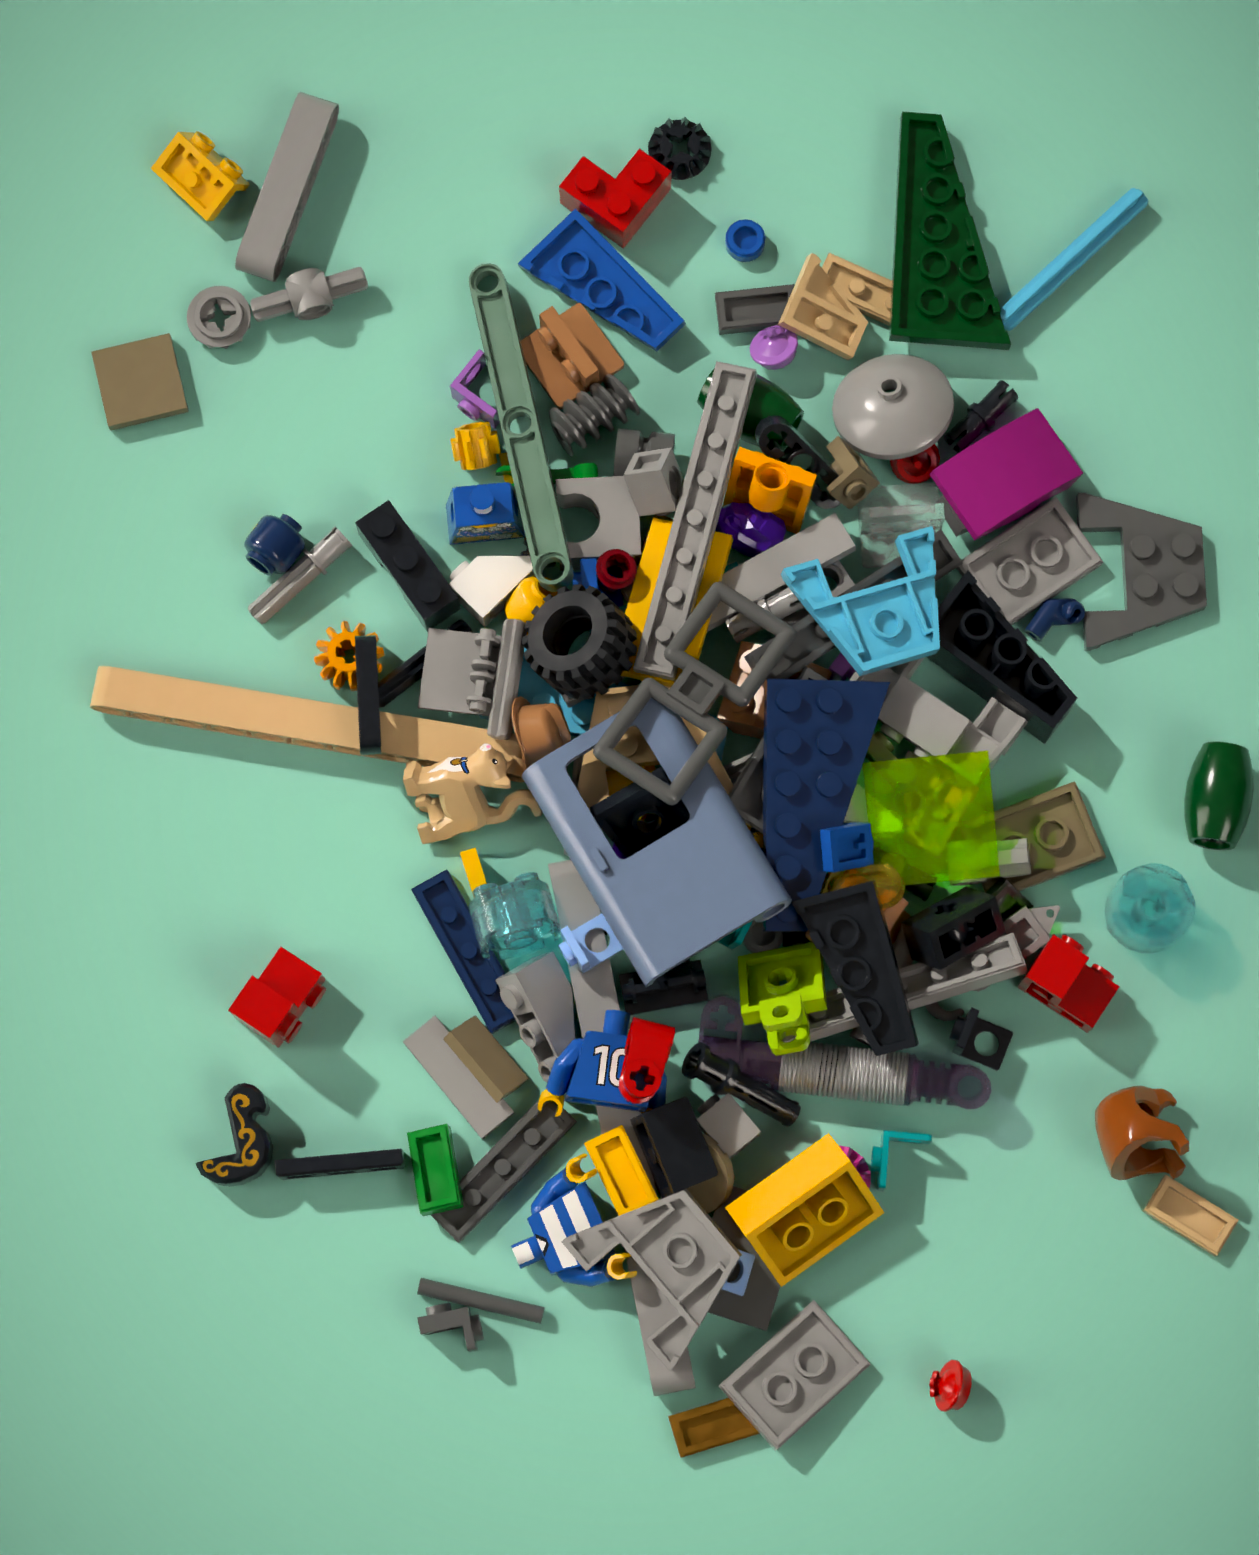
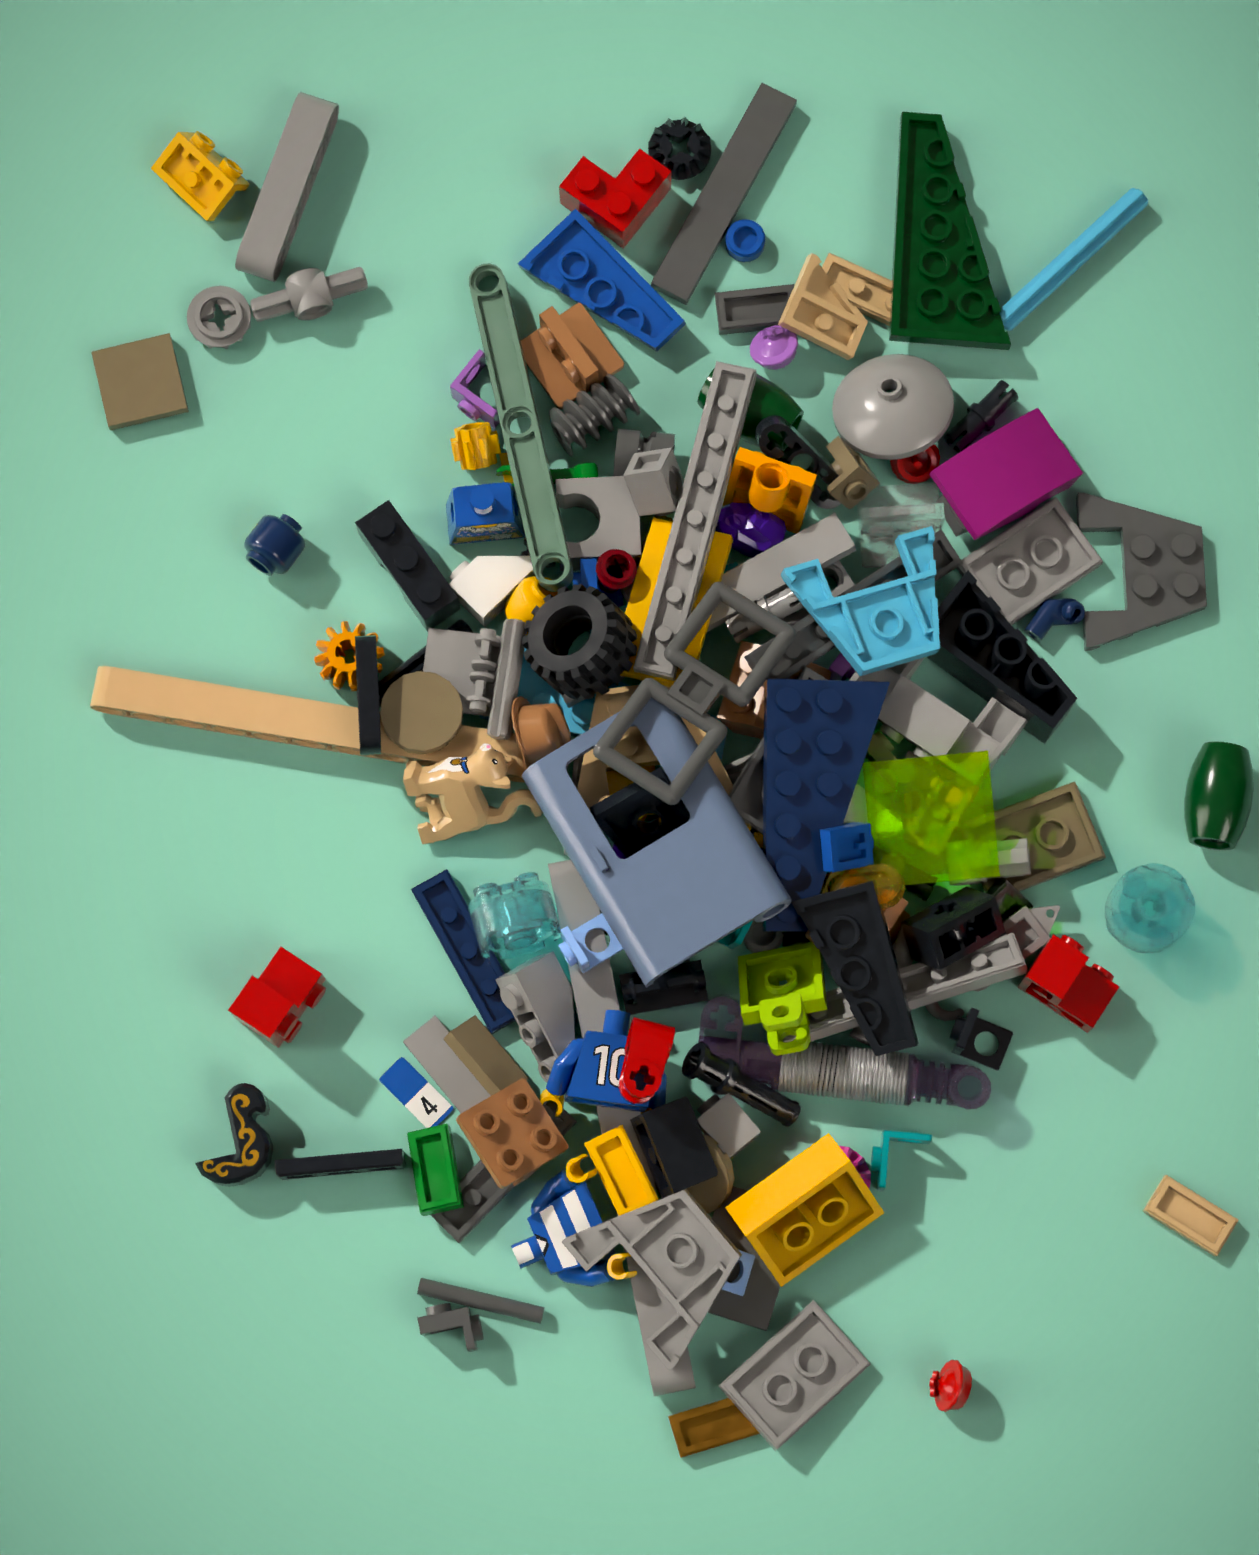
(299, 575): light grey axle -> none
(416, 1093): none -> sticker
(421, 712): none -> dark tan tile
(473, 868): yellow tile -> none
(512, 1133): none -> medium nougat bracket
(723, 193): none -> dark grey tile
(1128, 1121): dark orange piece -> none

